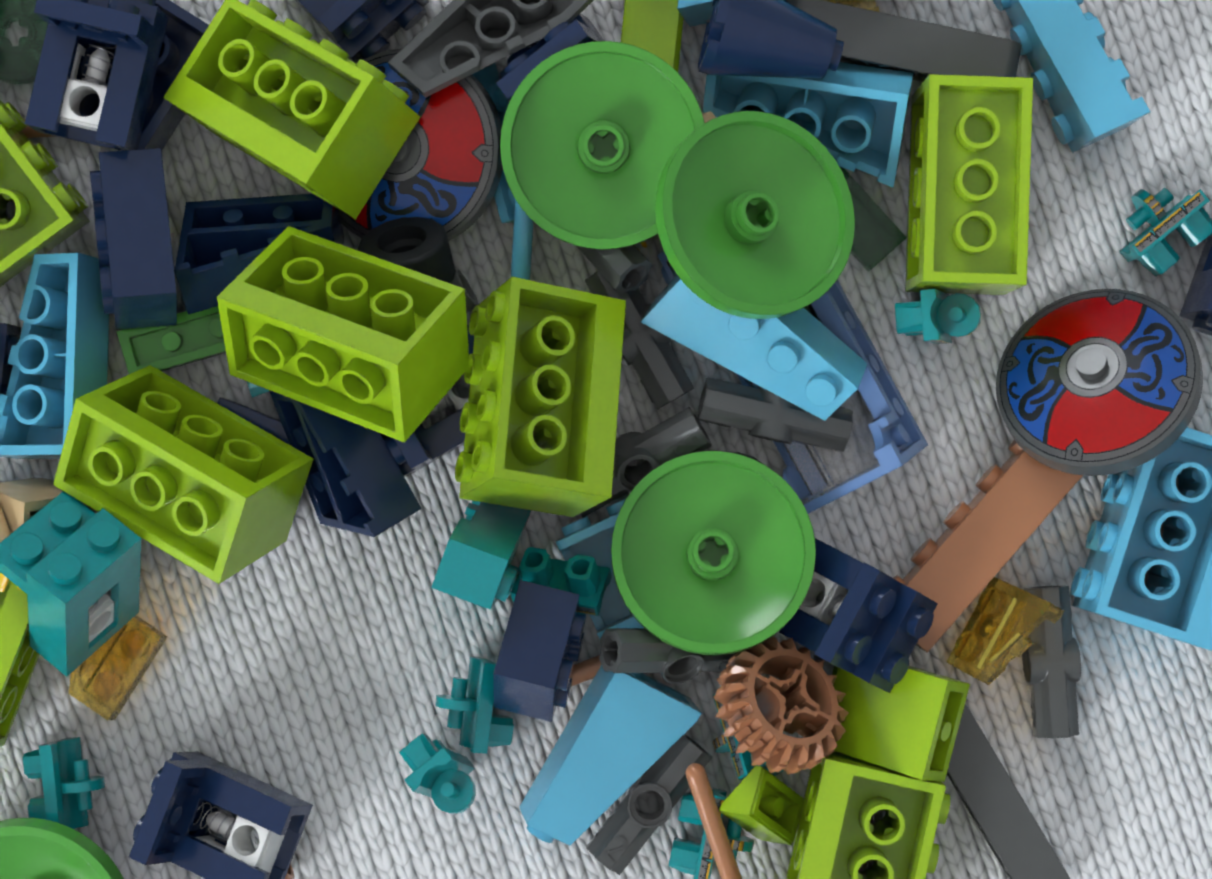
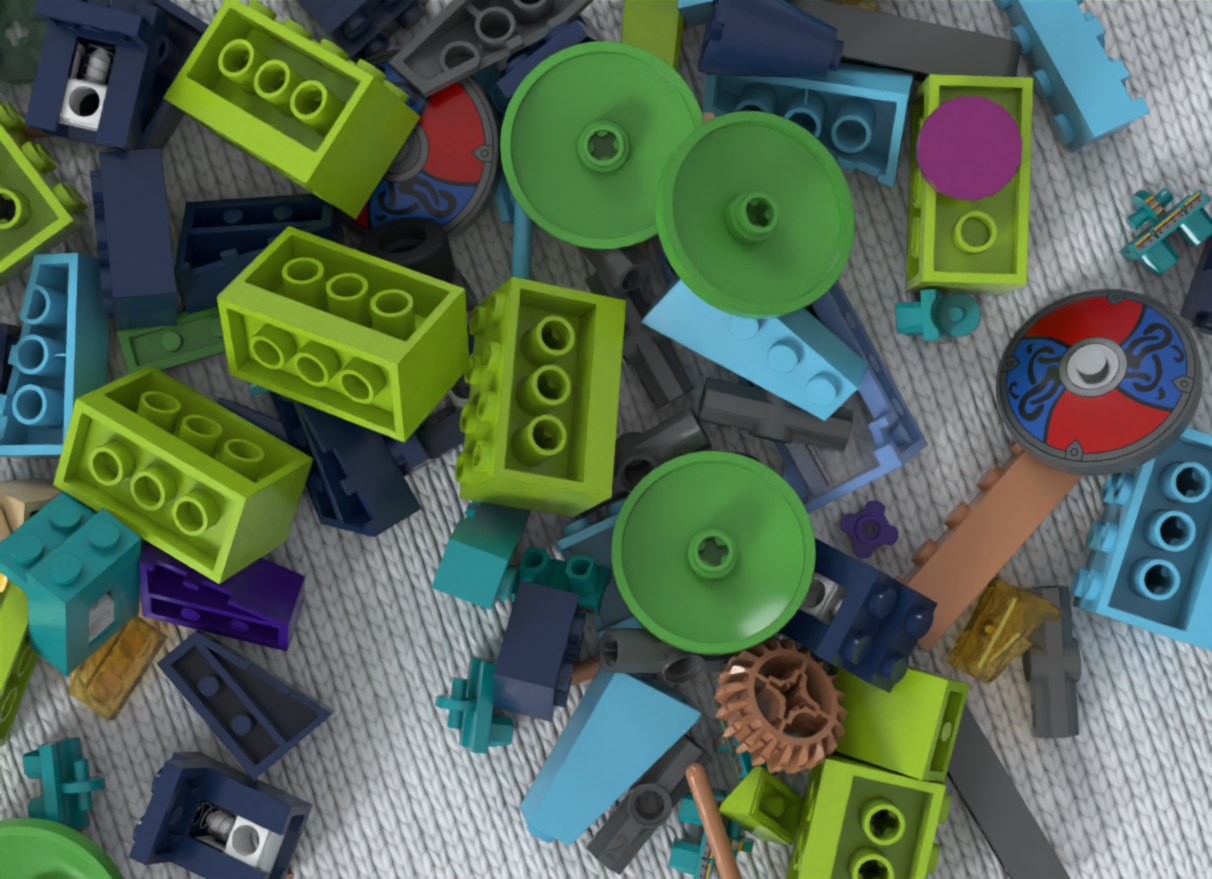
(241, 701): none -> dark blue wedge
(251, 606): none -> dark purple wedge
(440, 774): teal hips -> none
(855, 527): none -> dark purple plate
(873, 231): clear green tile -> none
(969, 148): none -> magenta tile

